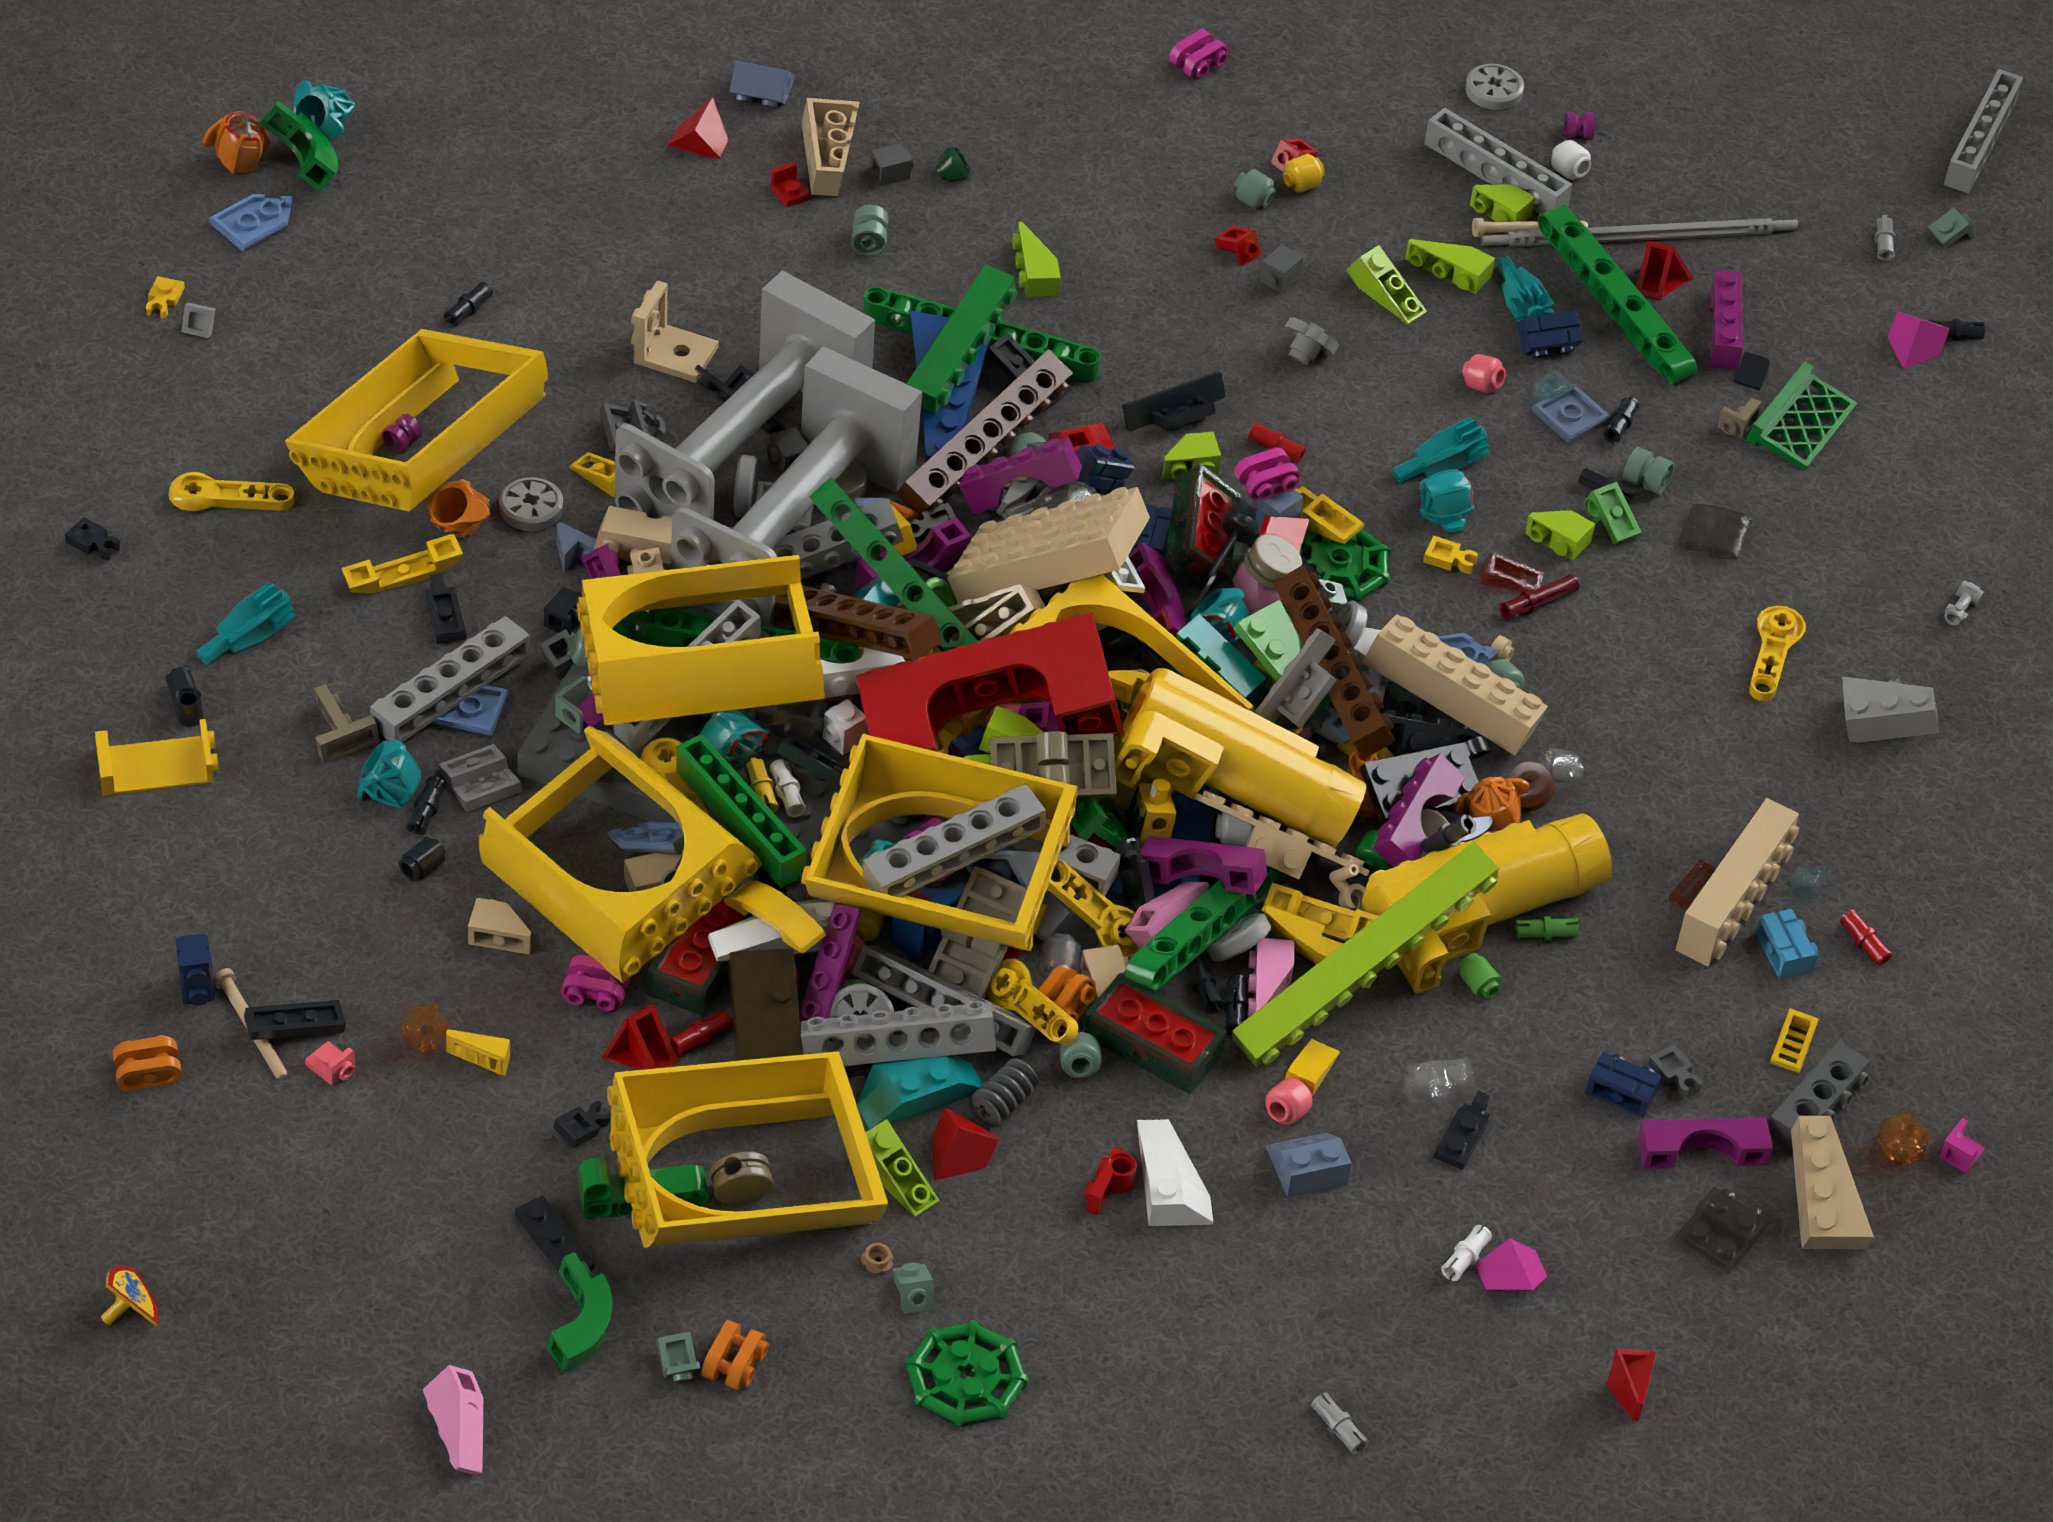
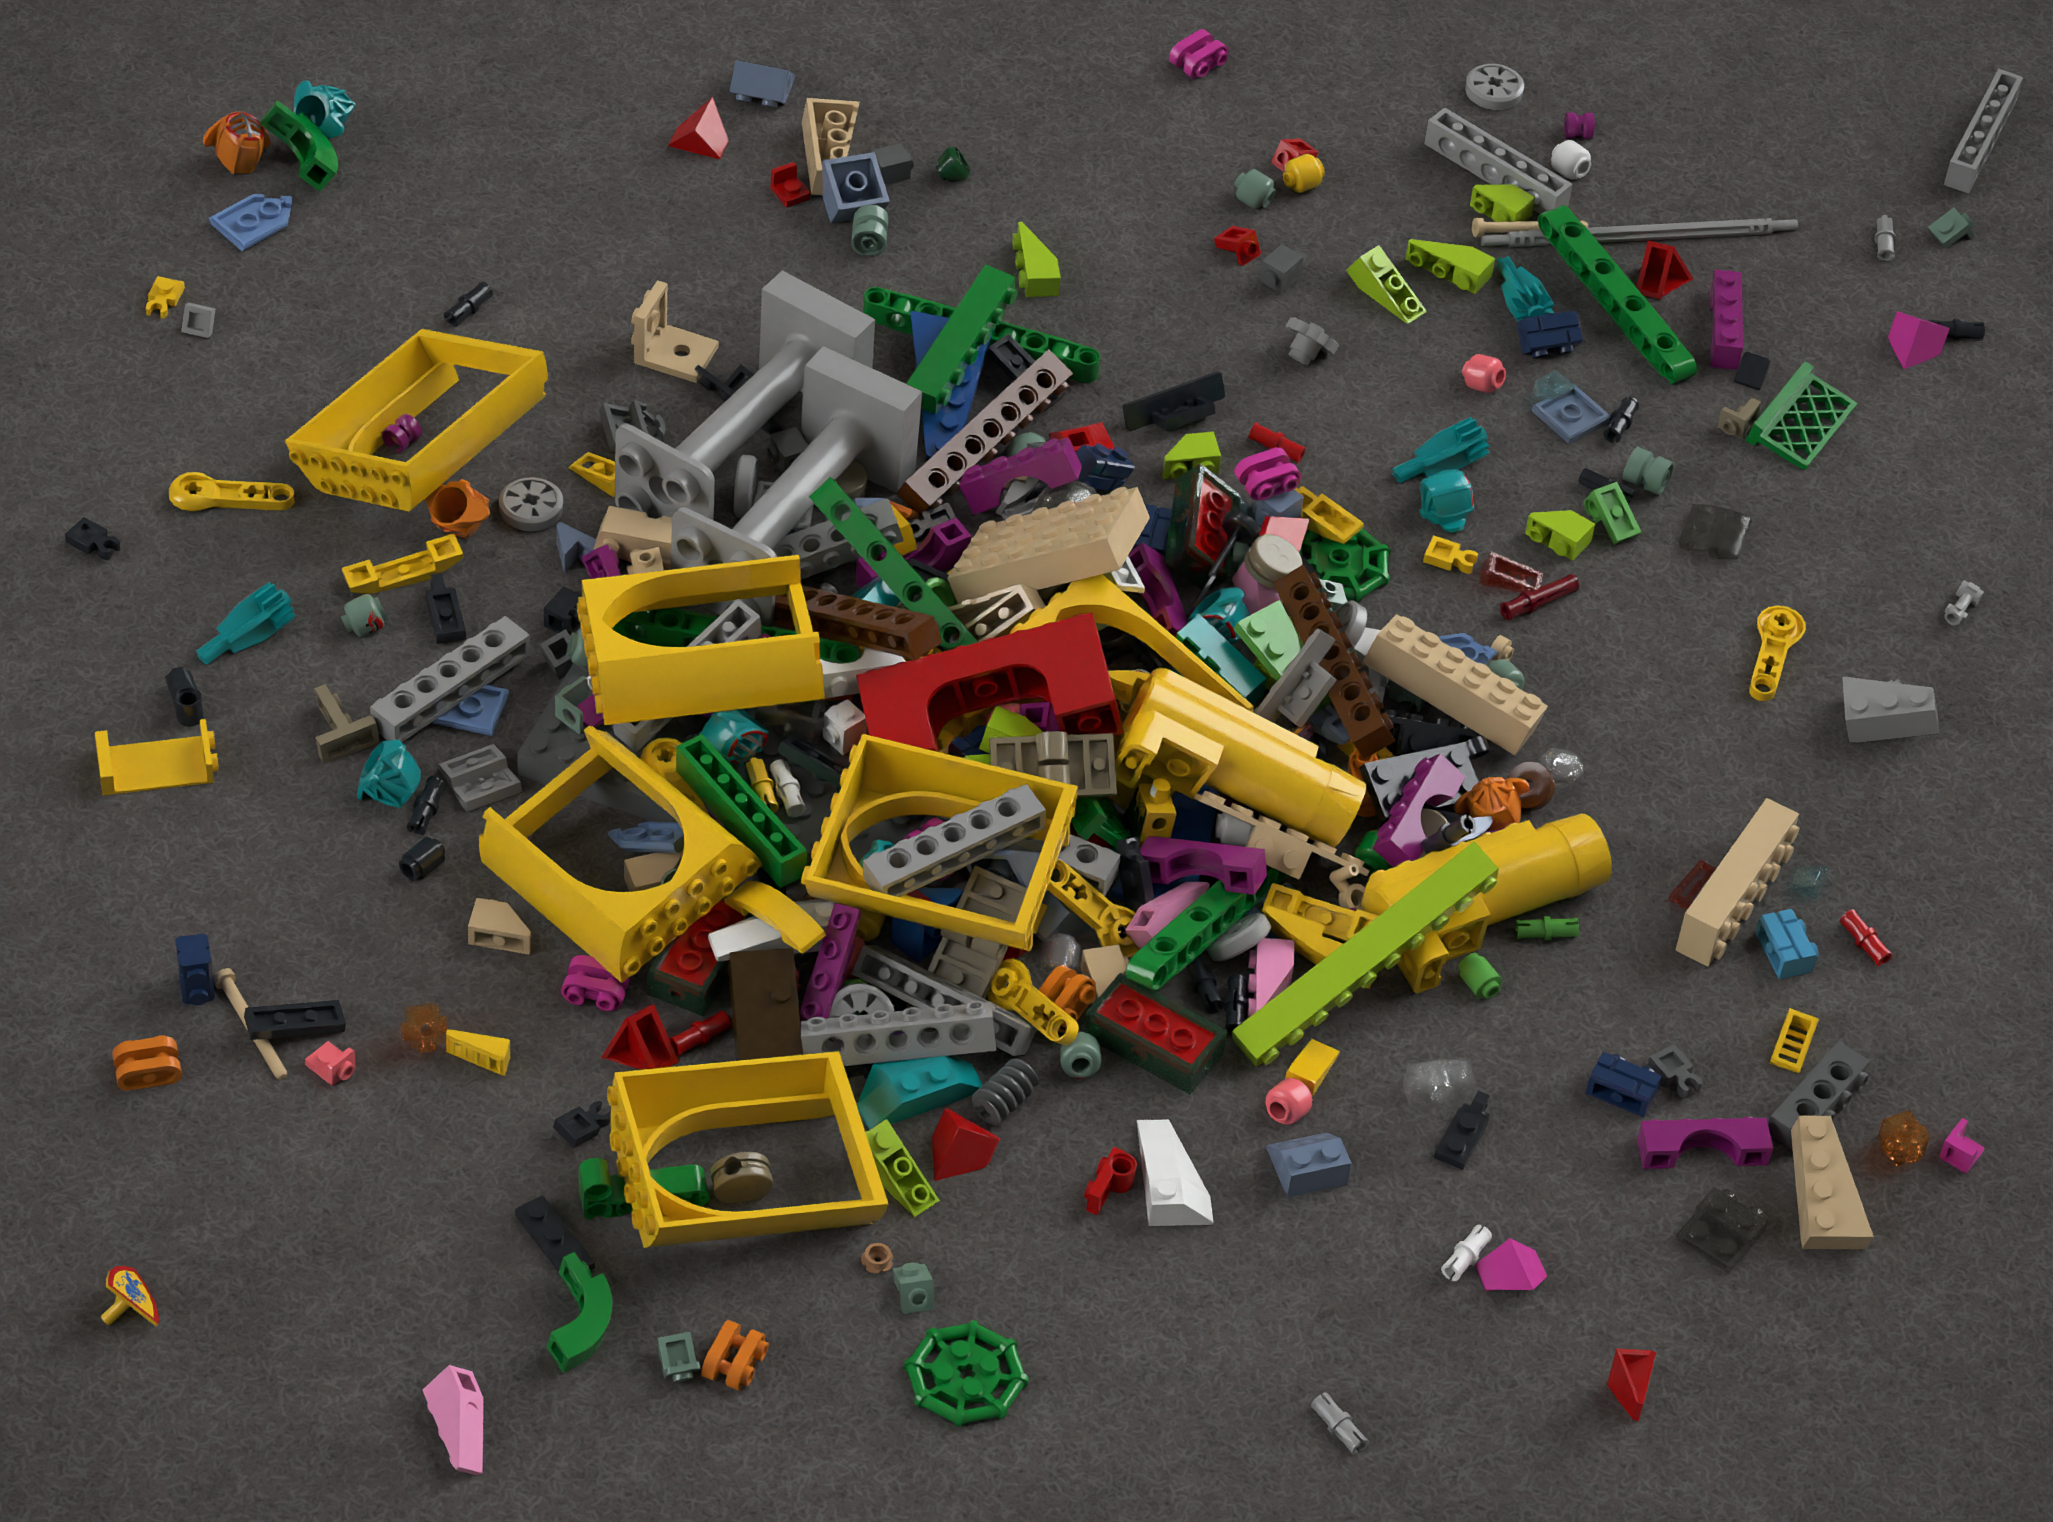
(364, 615): none -> sand green head
(851, 184): none -> sand blue slope

